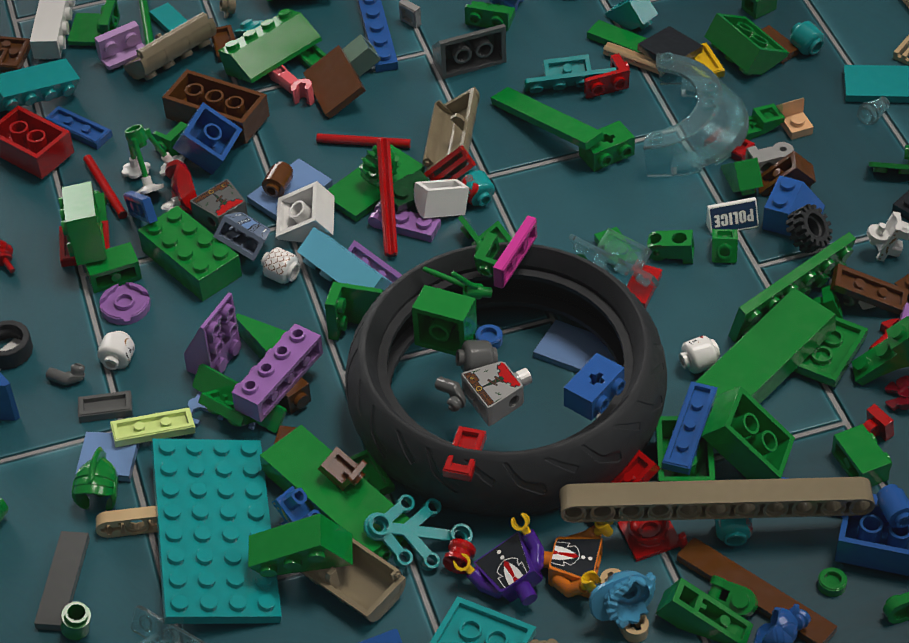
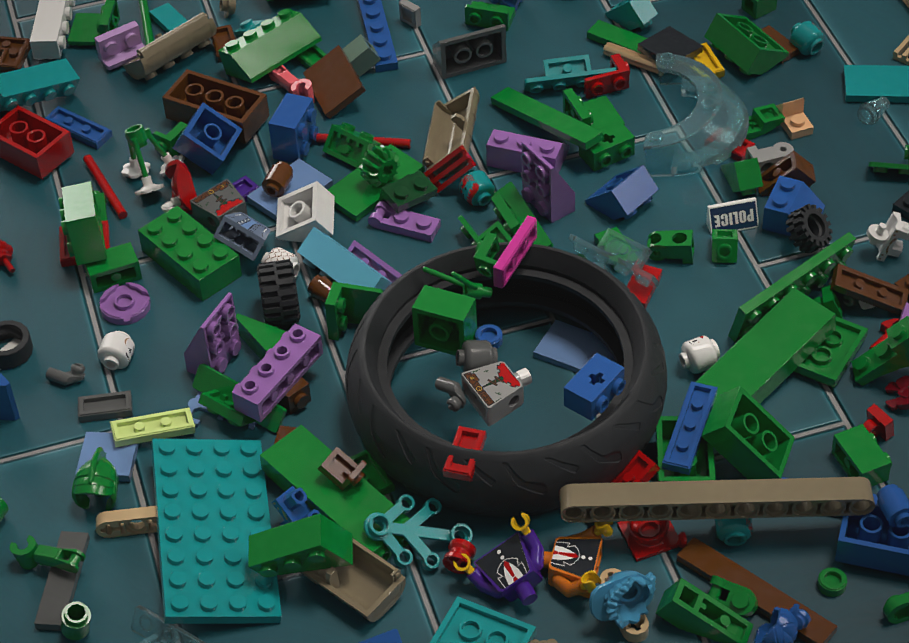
(47, 555): none -> green piece
(140, 206): blue tile -> none
(245, 186): none -> dark purple tile
(278, 292): none -> black tyre
(293, 128): none -> blue brick
(319, 287): none -> reddish brown cone
(349, 144): none -> green bracket
(387, 197): red axle -> none
(441, 198): white brick -> none
(505, 150): none -> medium lavender slope
(514, 211): none -> green bracket
(545, 186): none -> medium lavender slope
(594, 112): none -> green bracket
(624, 193): none -> blue slope

